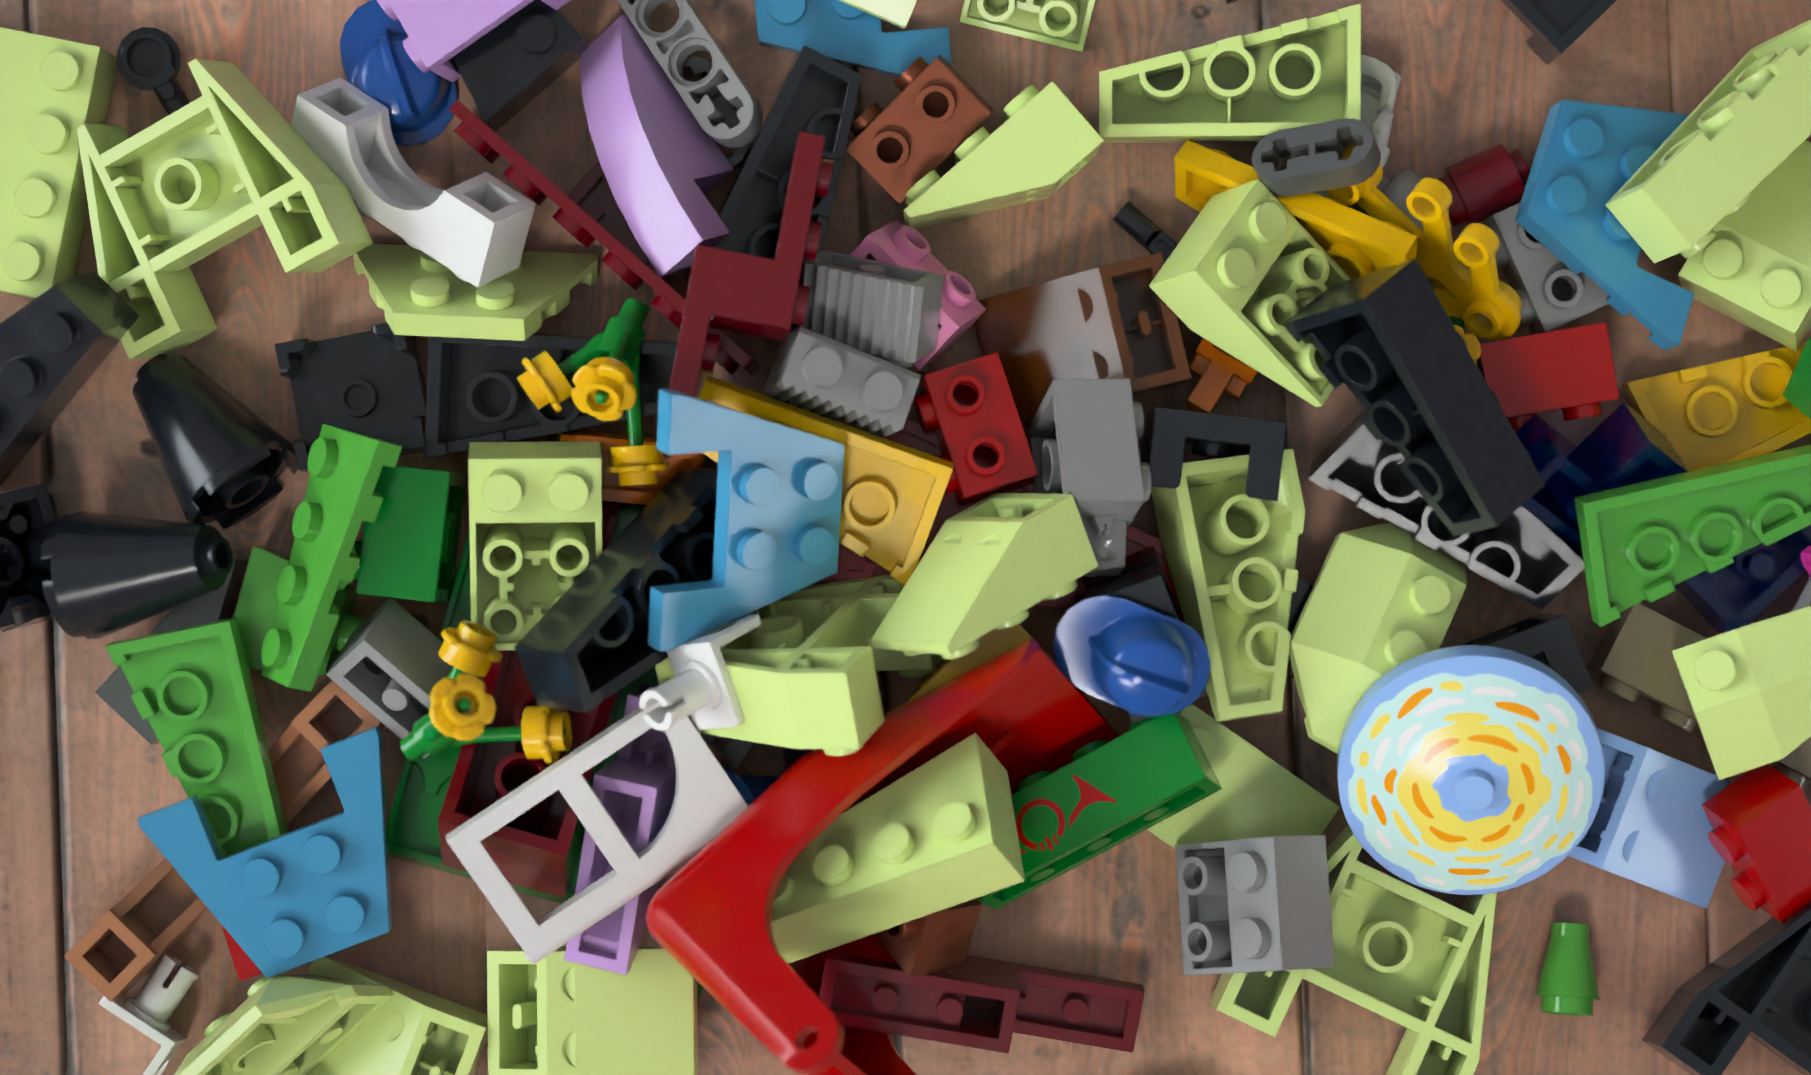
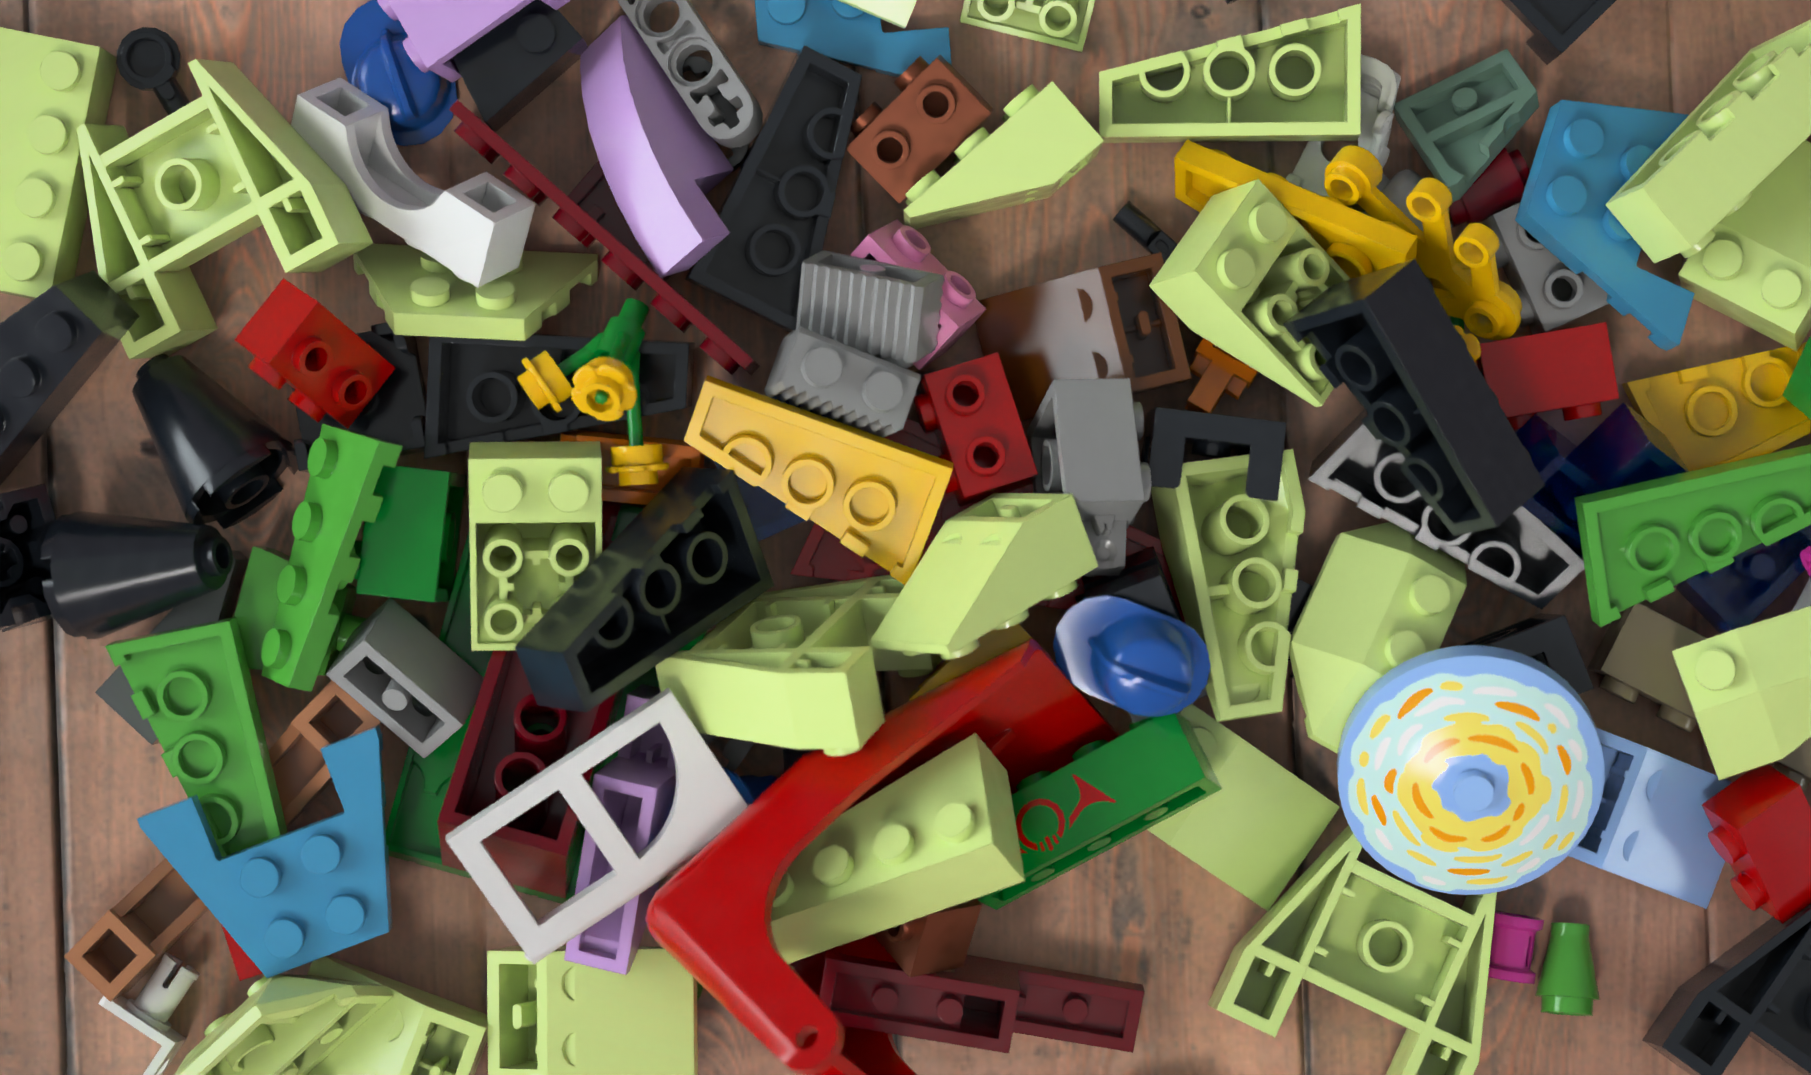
(315, 354): none -> red brick
(463, 707): yellow plant -> none
(700, 682): white bracket -> none
(753, 291): dark red bracket -> none
(771, 517): dark azure wing -> none
(1255, 905): light grey slope -> none
(1316, 157): dark grey beam -> none
(1468, 119): none -> sand green wing
(1513, 947): none -> dark pink bush

